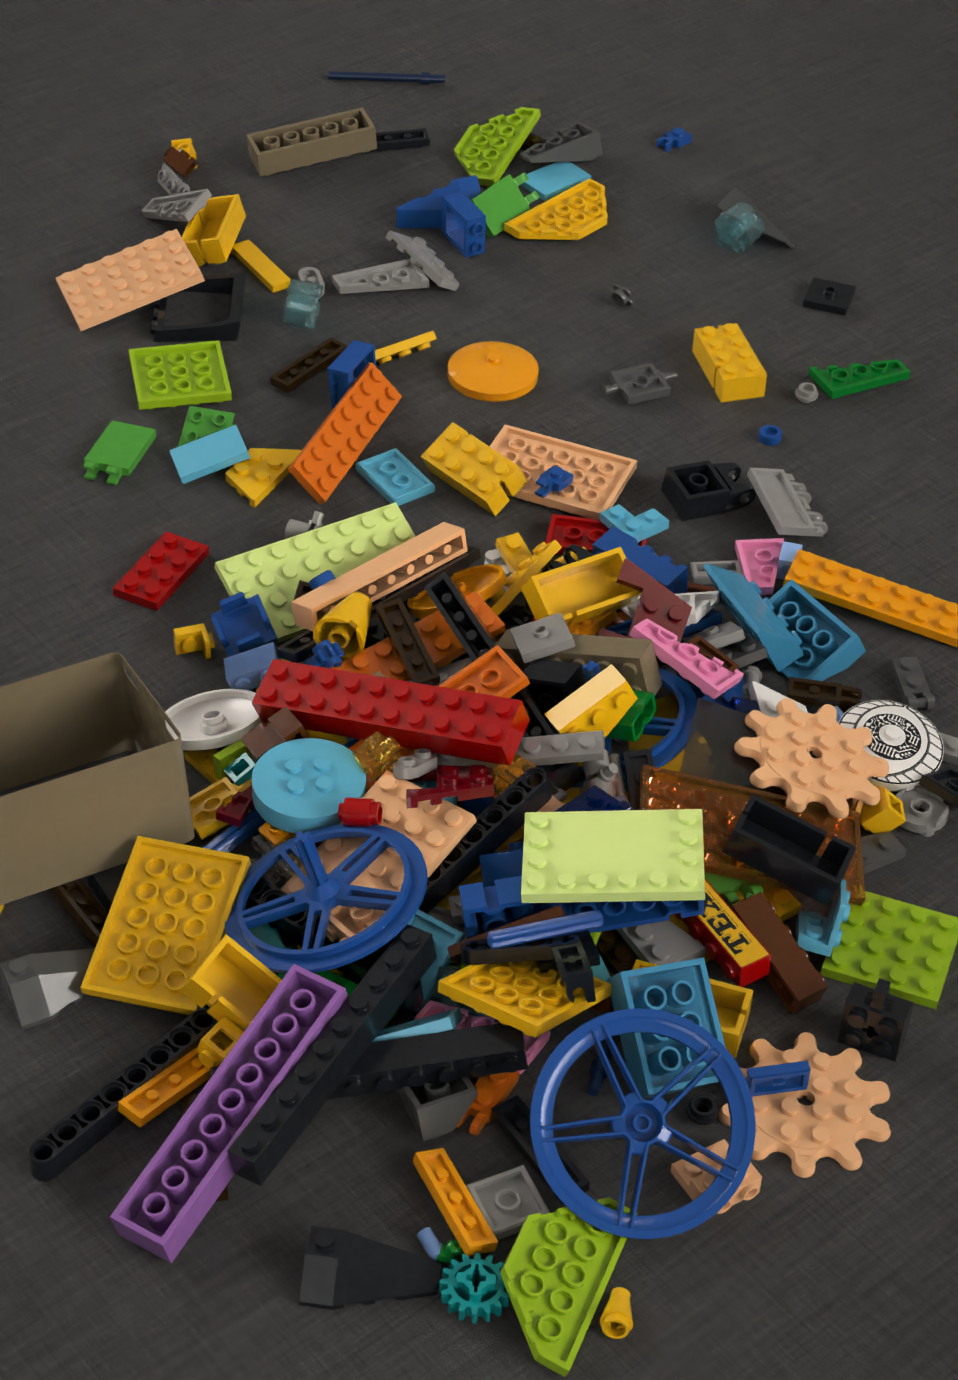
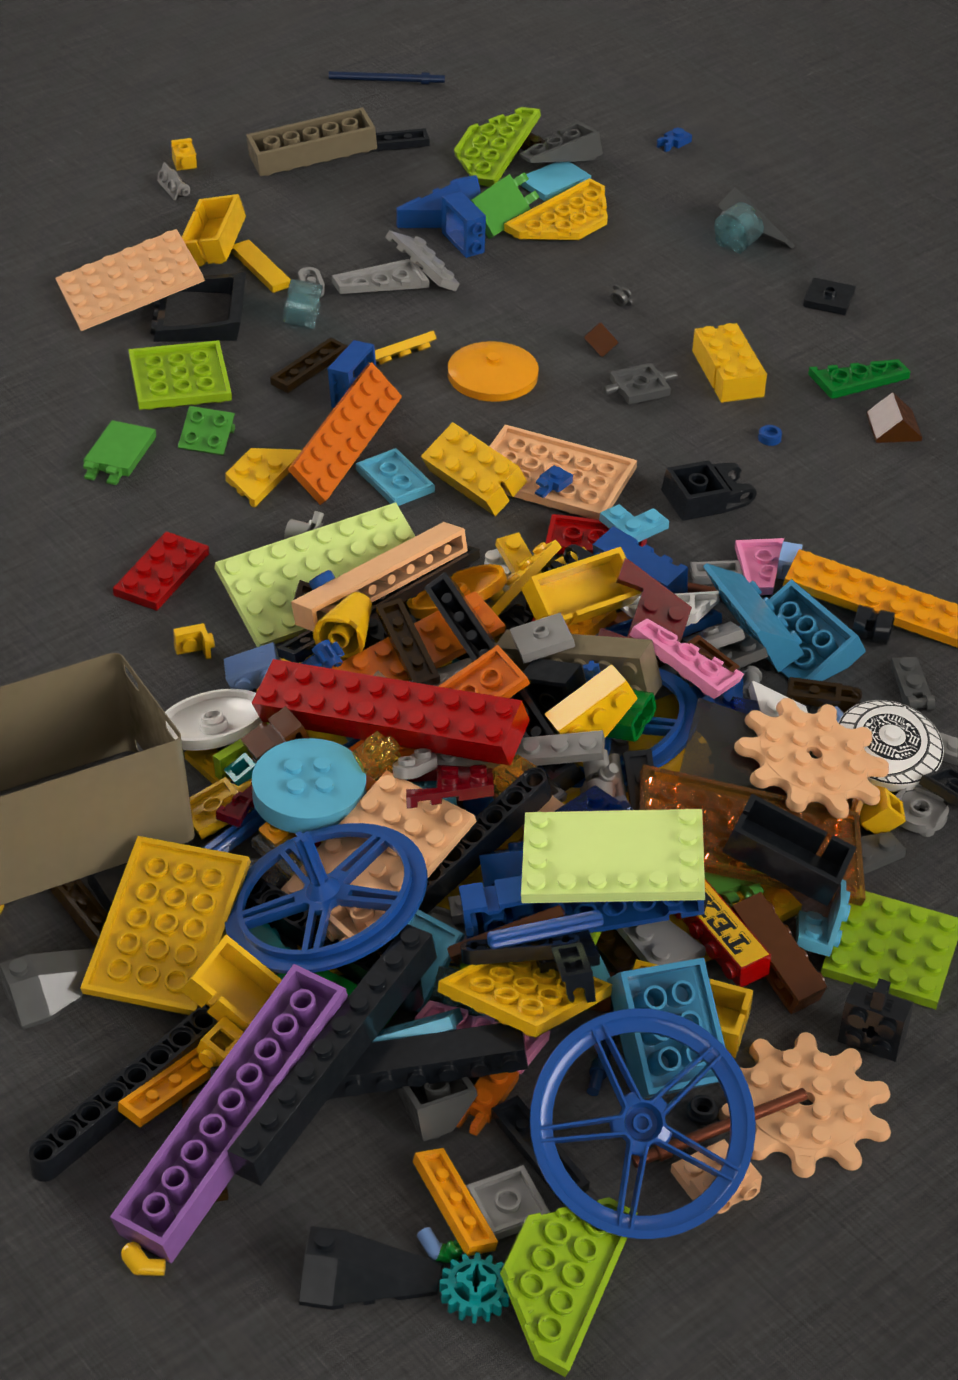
(139, 1263): none -> yellow arm
(177, 206): light grey wing -> none
(179, 161): reddish brown brick -> none
(209, 454): medium azure tile -> none
(243, 624): blue panel -> none
(360, 812): red brick -> none
(600, 339): none -> reddish brown panel
(617, 1315): yellow cone -> none
(723, 1126): none -> copper bar
(778, 1078): blue tile -> none
(786, 503): light grey hinge -> none
(806, 392): light grey plate -> none
(882, 625): none -> black wheel
(893, 421): none -> reddish brown slope

